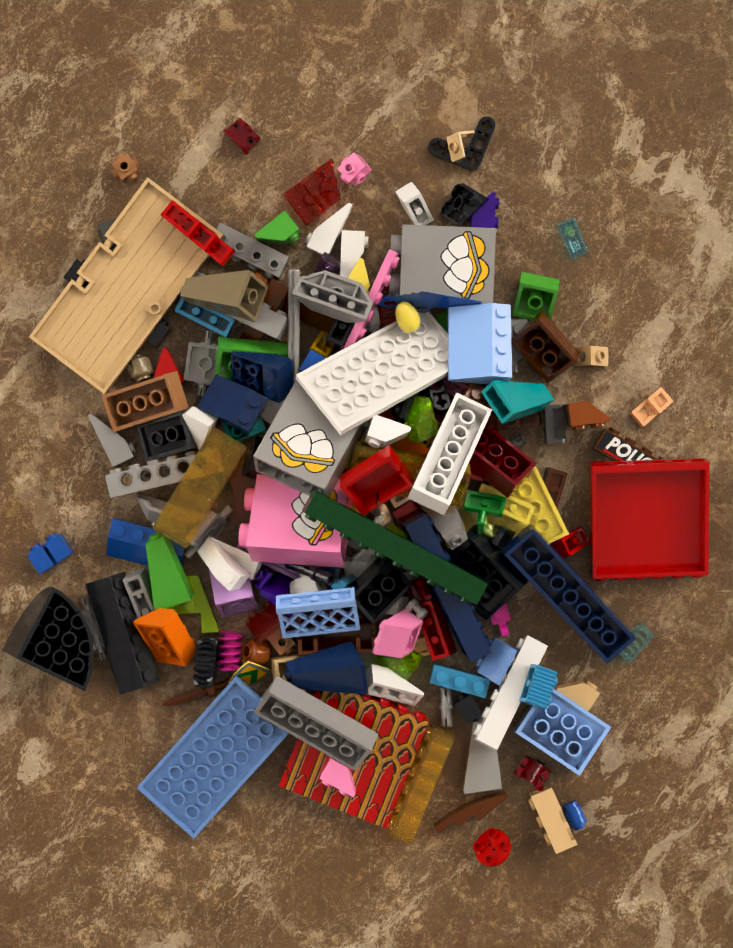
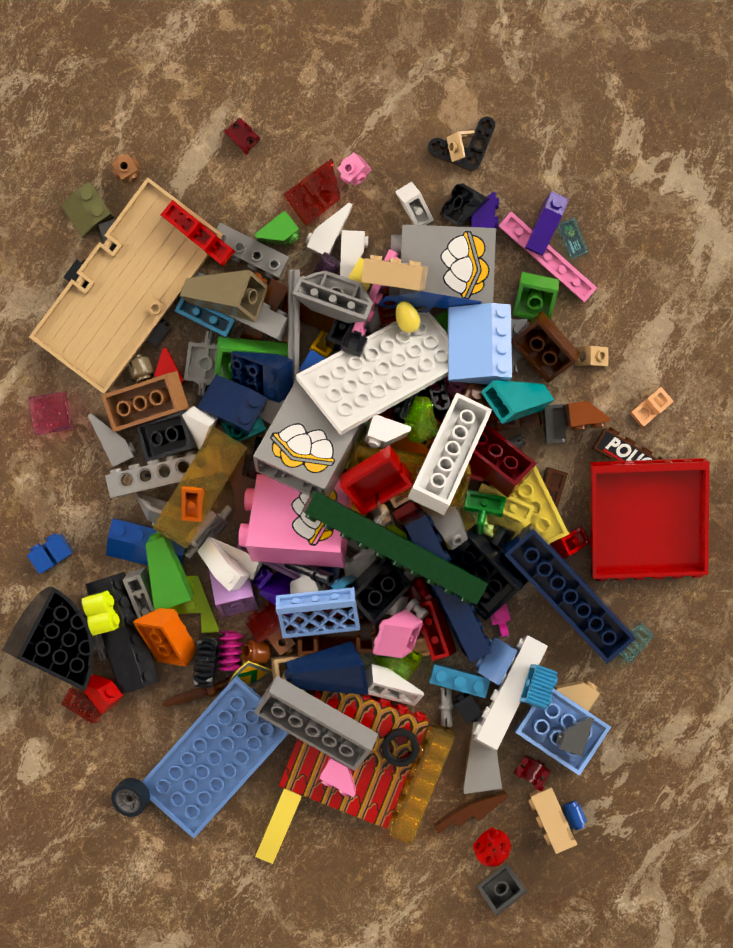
(50, 413): none -> clear pink slope
(86, 209): none -> olive slope
(94, 718): none -> clear red slope
(100, 613): none -> neon yellow brick
(103, 693): none -> red slope
(132, 805): none -> black wheel
(192, 503): none -> orange slope
(278, 826): none -> light yellow slope
(355, 343): none -> black tile
(394, 273): none -> tan wedge
(397, 761): none -> black tyre
(502, 889): none -> dark grey slope
(546, 223): none -> dark purple slope
(551, 260): none -> bright pink plate
(575, 736): none -> dark grey slope

